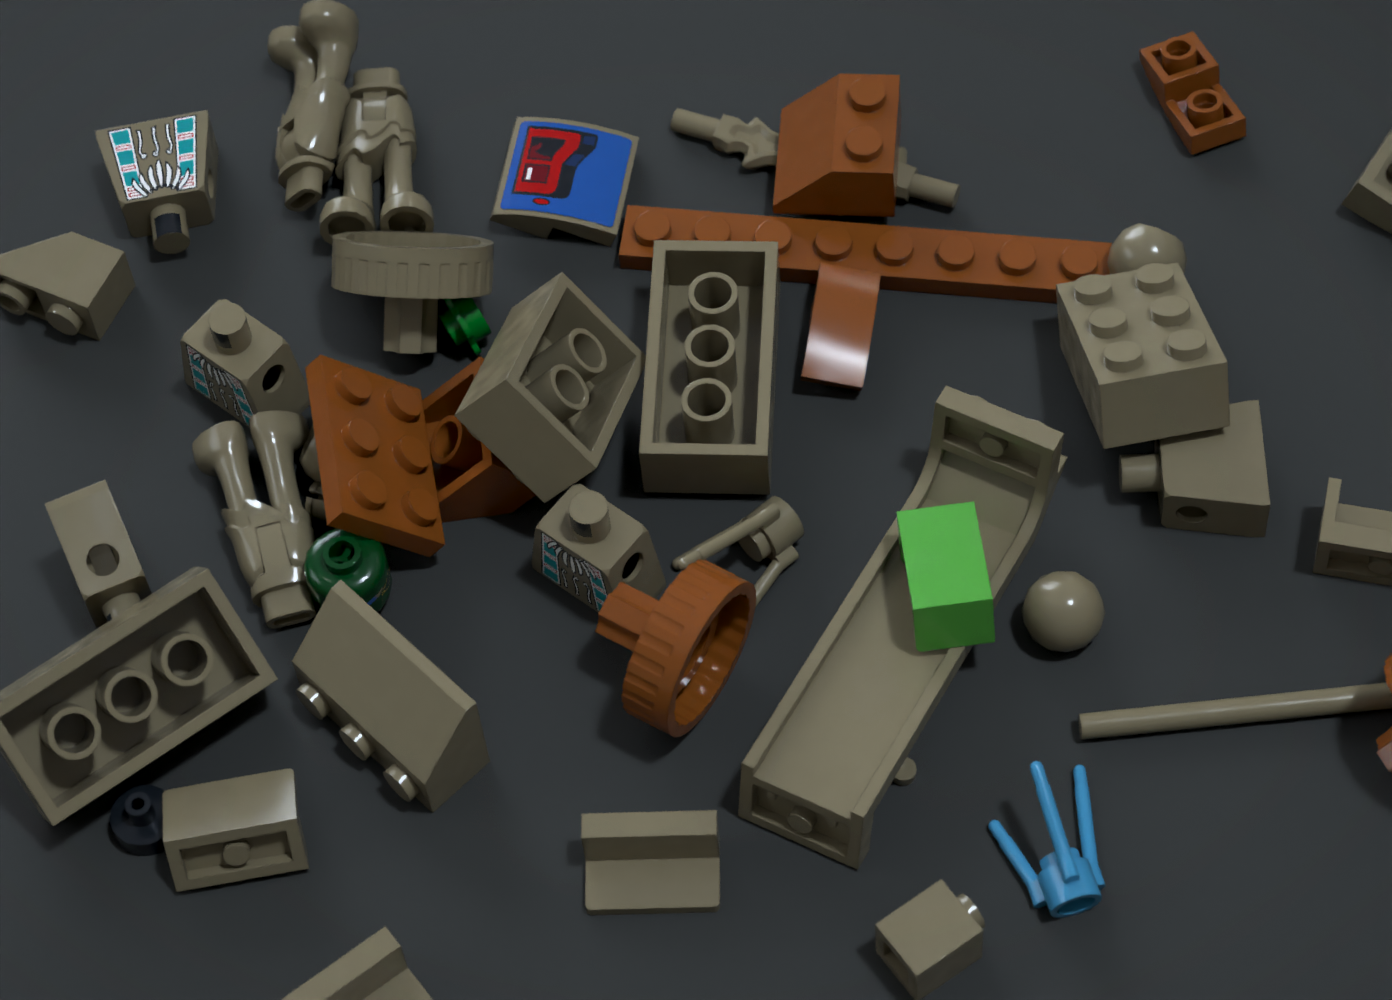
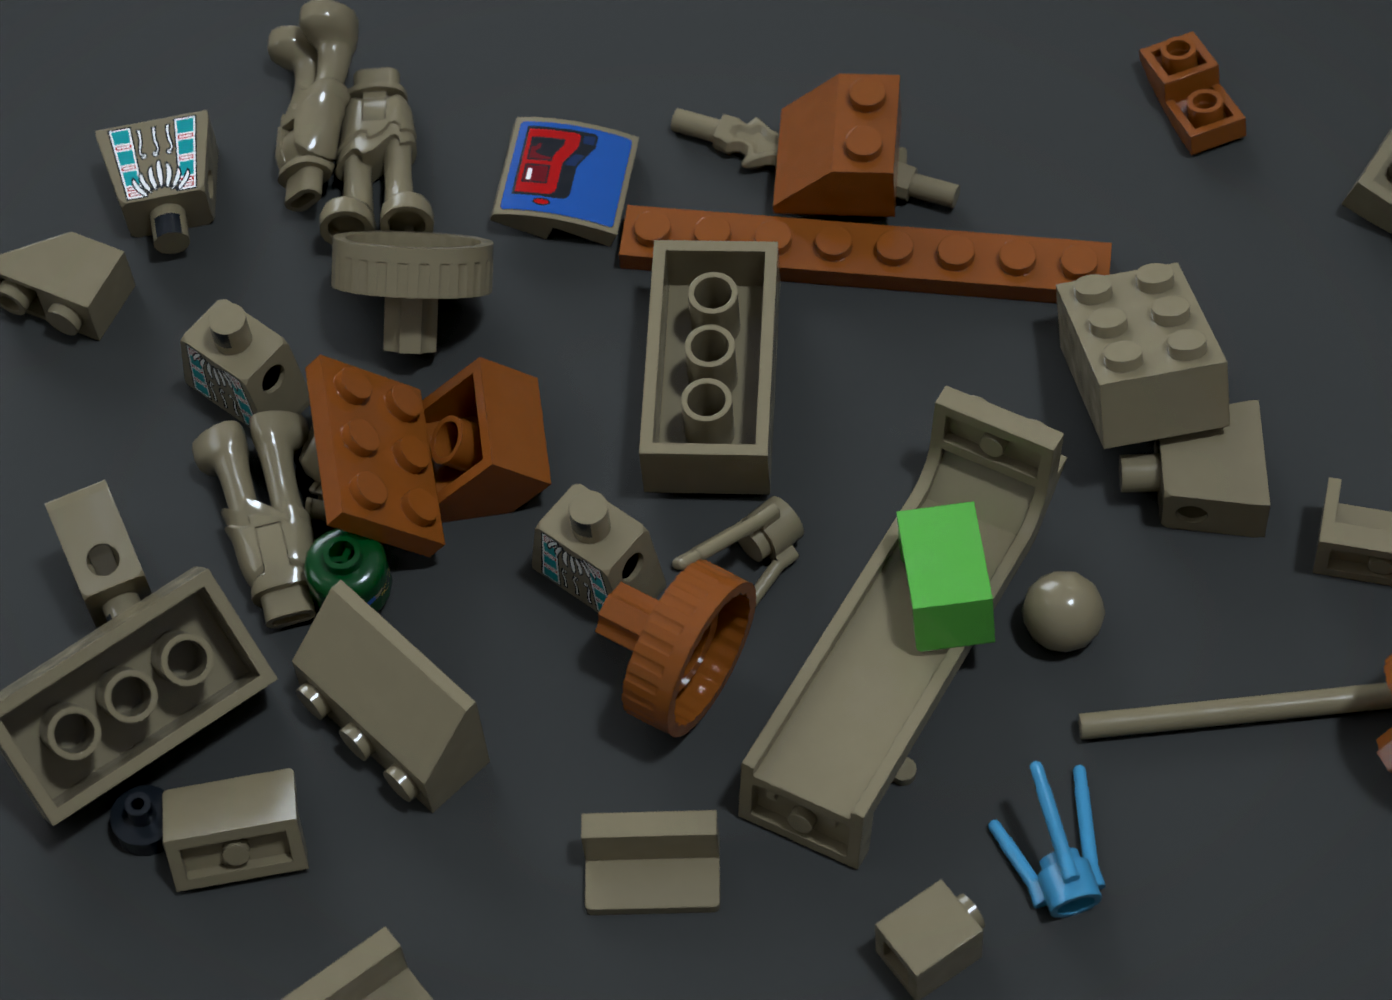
(464, 322): green plate -> none
(552, 388): dark tan brick -> none
(840, 326): dark orange slope -> none
(1145, 245): dark tan piece -> none

